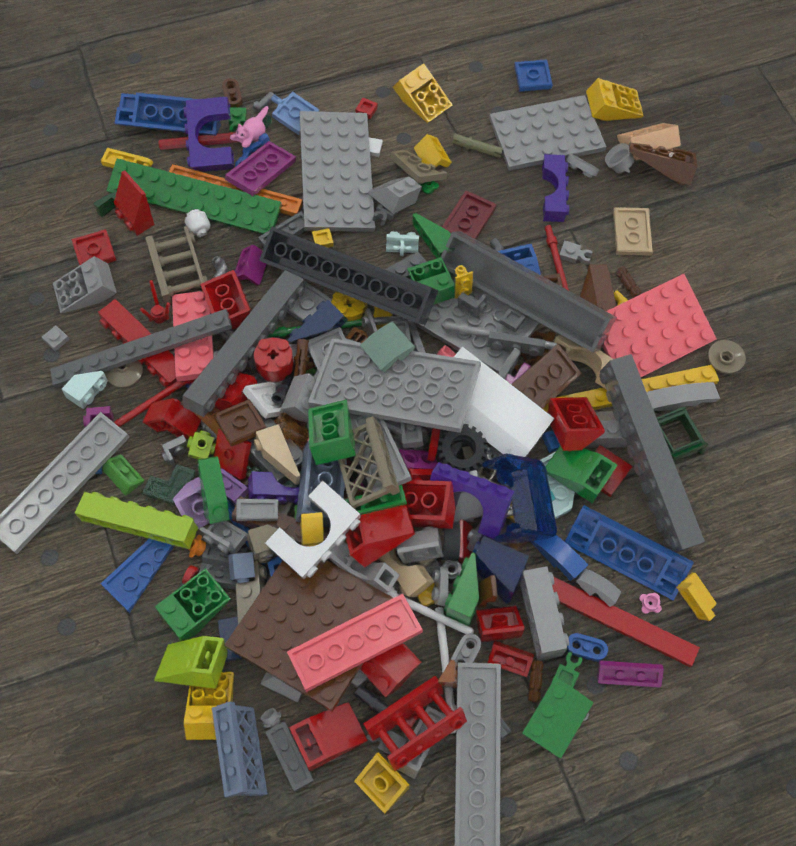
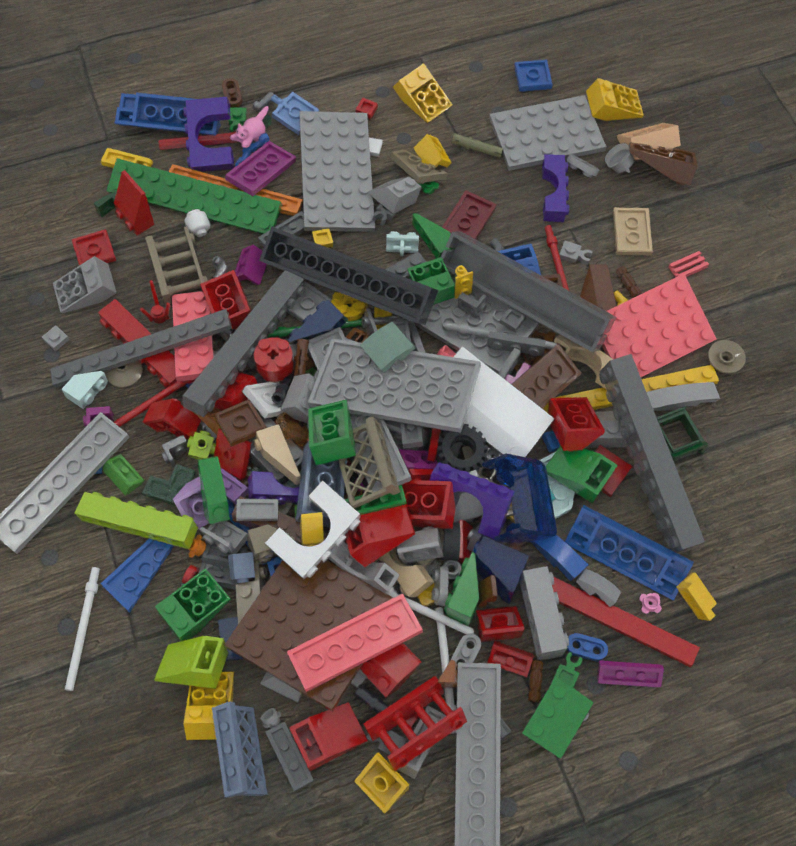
(90, 589): none -> white bar
(697, 255): none -> coral tile

